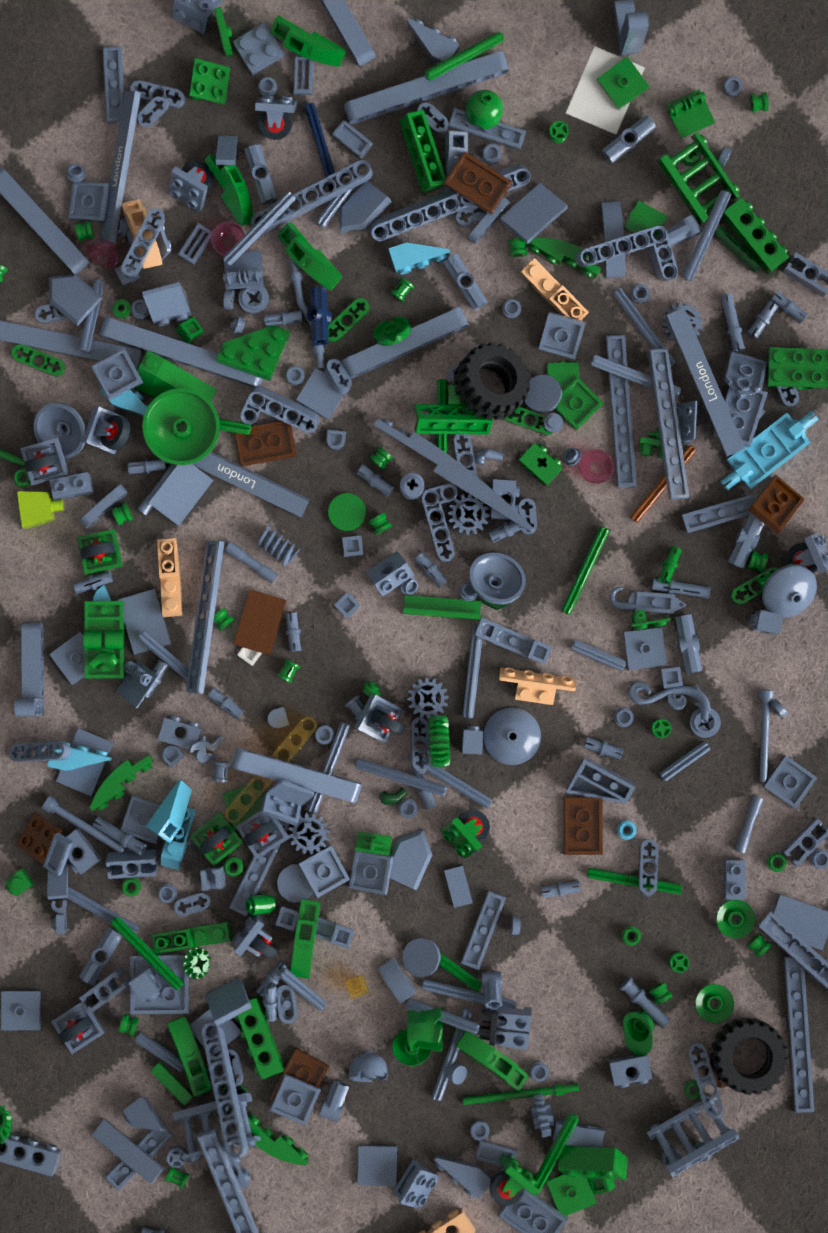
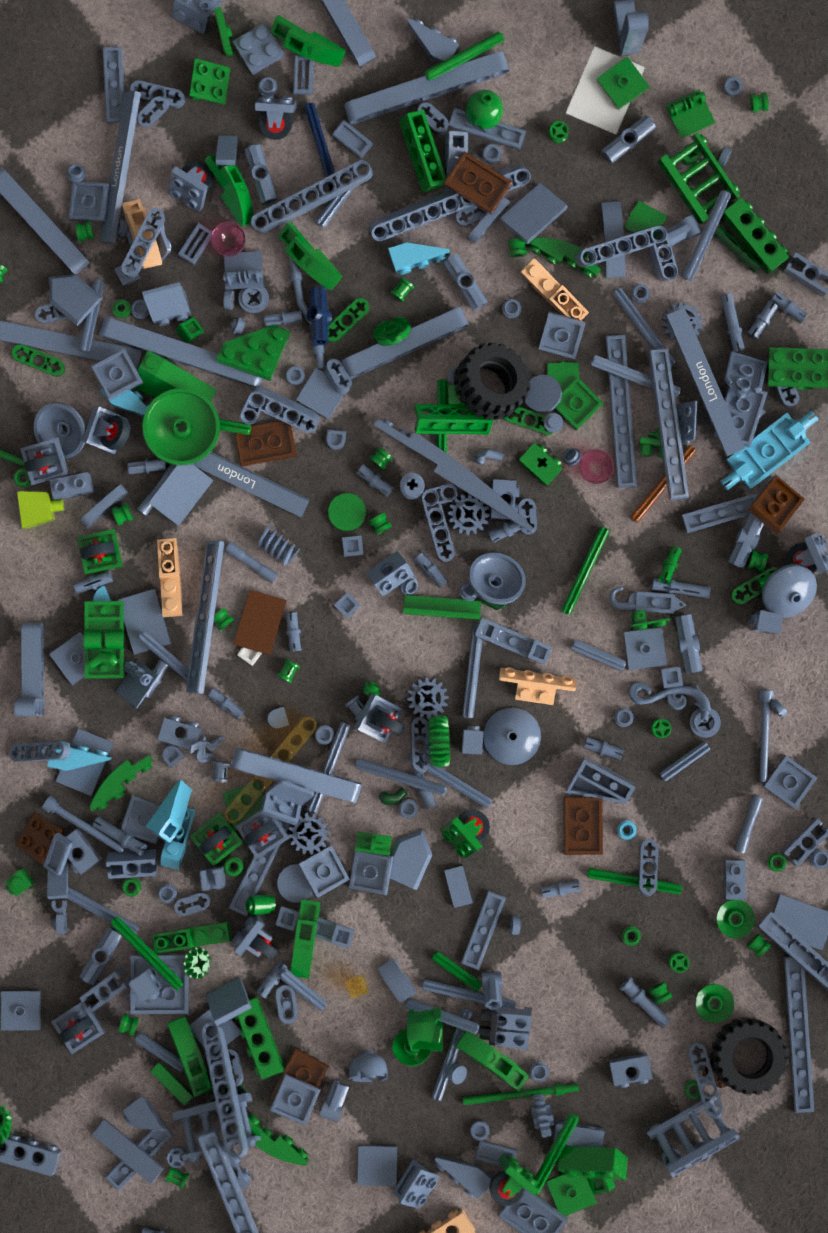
(103, 253): clear pink piece -> none
(253, 234): sand blue axle -> none
(270, 1002): sand blue pin -> none
(362, 208): sand blue tile -> none
(421, 957): sand blue tile -> none
(467, 445): sand blue beam -> none
(638, 1032): green piece -> none

